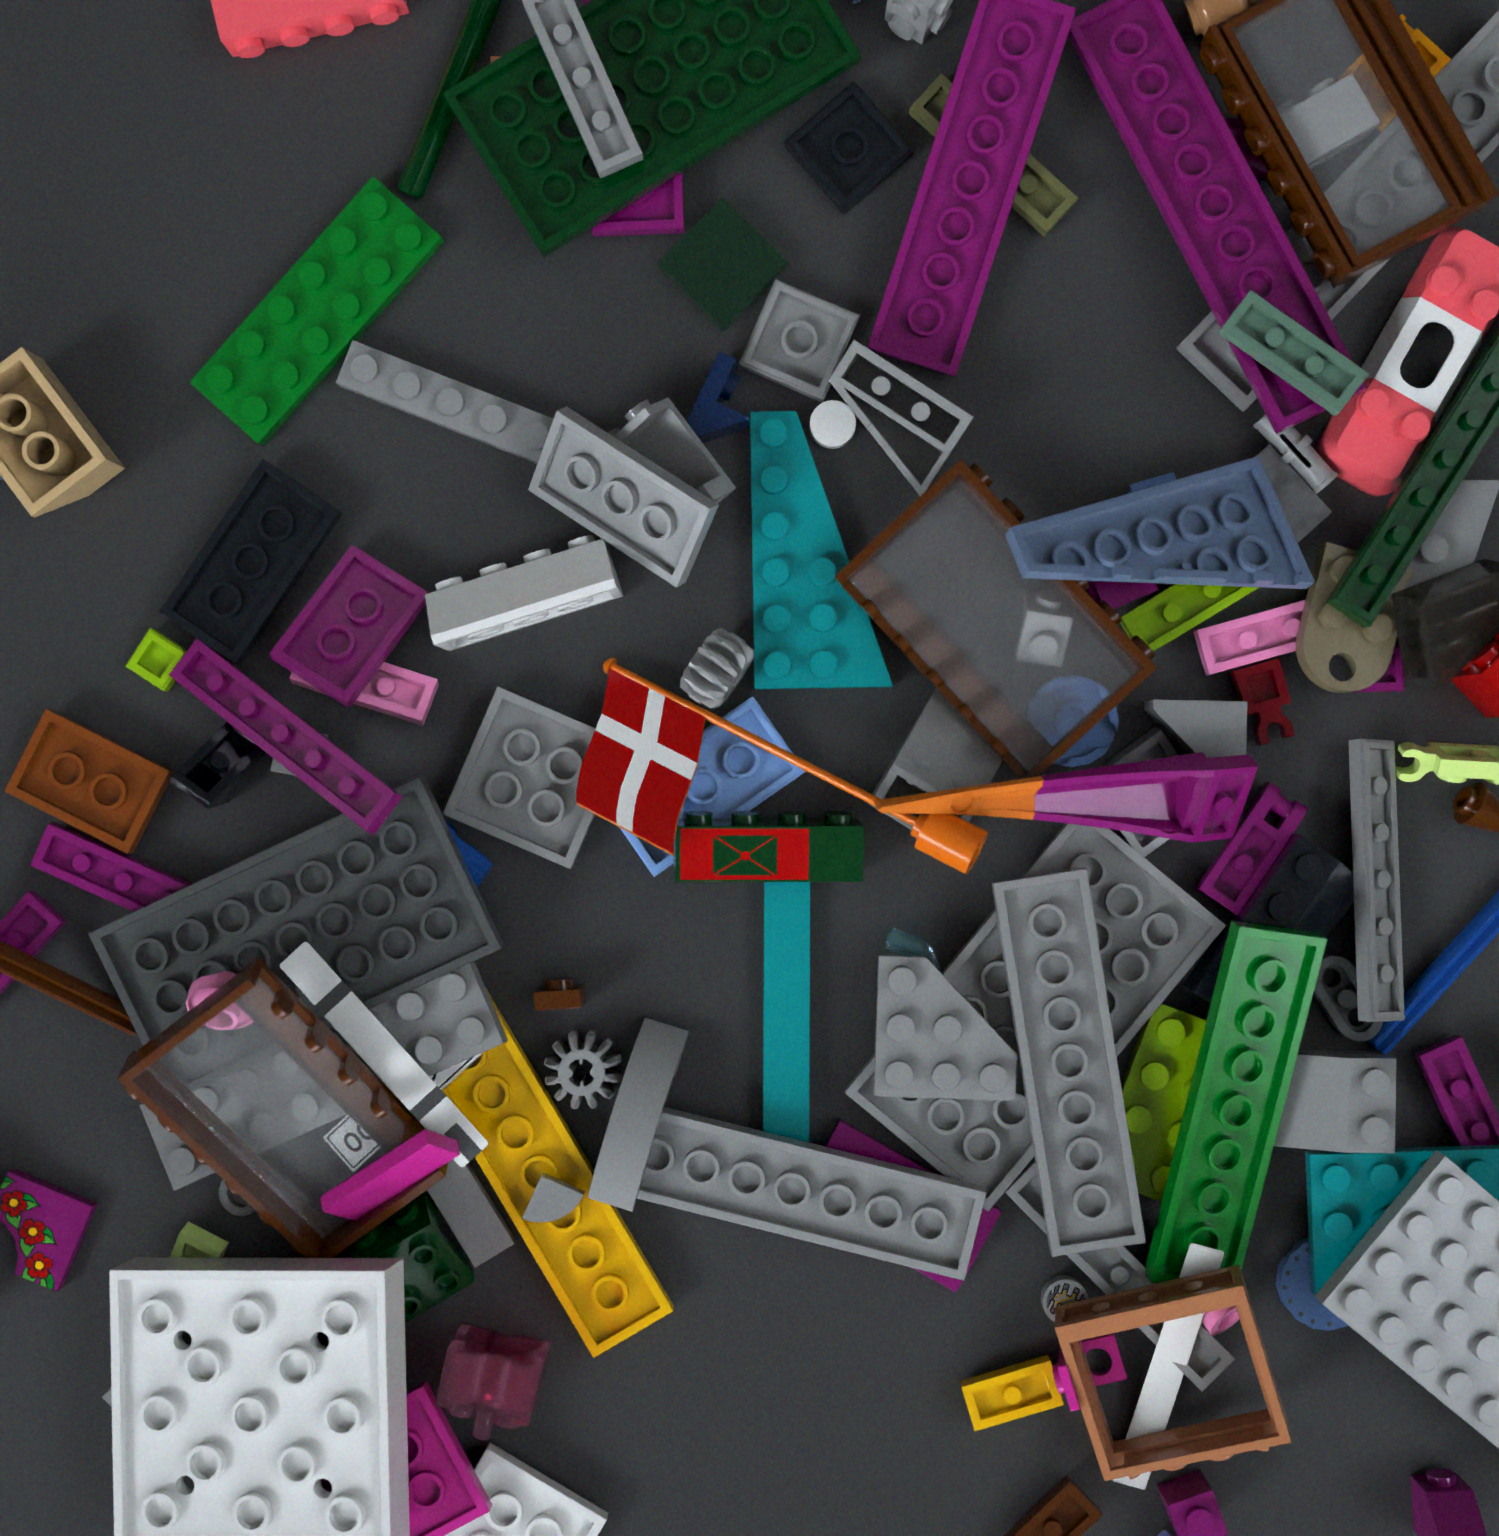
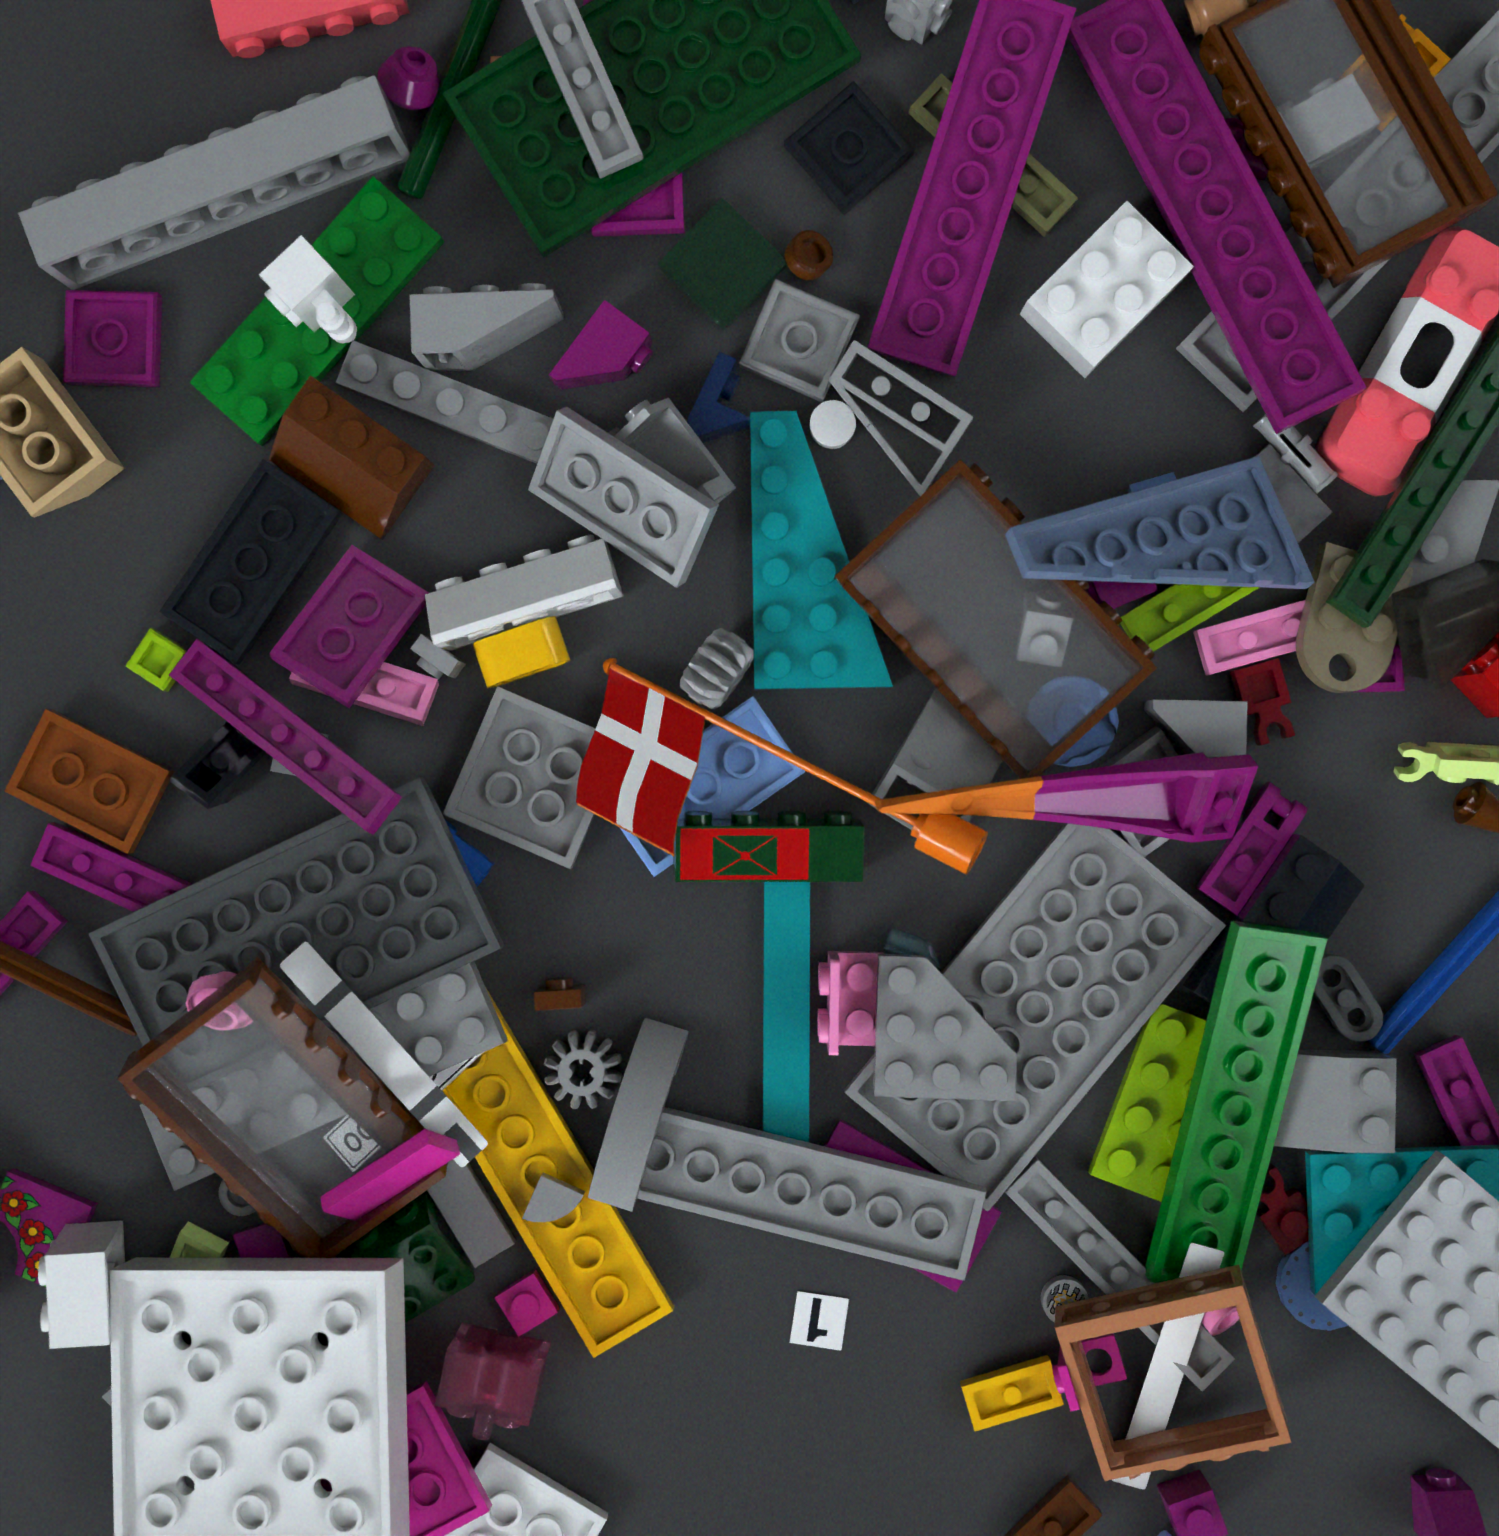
(79, 1283): none -> white brick
(112, 338): none -> magenta tile
(216, 183): none -> light grey brick
(262, 1242): none -> magenta tile
(309, 291): none -> white brick
(348, 458): none -> reddish brown slope
(409, 78): none -> magenta cone
(436, 659): none -> light grey plate
(478, 325): none -> light grey slope
(521, 652): none -> yellow beam
(527, 1302): none -> dark pink plate
(603, 351): none -> magenta slope
(809, 255): none -> reddish brown tile
(819, 1320): none -> white sticker
(851, 993): none -> bright pink bracket
(1068, 1062): light grey plate -> none
(1106, 289): none -> white brick
(1284, 1213): none -> dark red plate
(1293, 353): sand green plate -> none
(1376, 880): light grey tile -> none

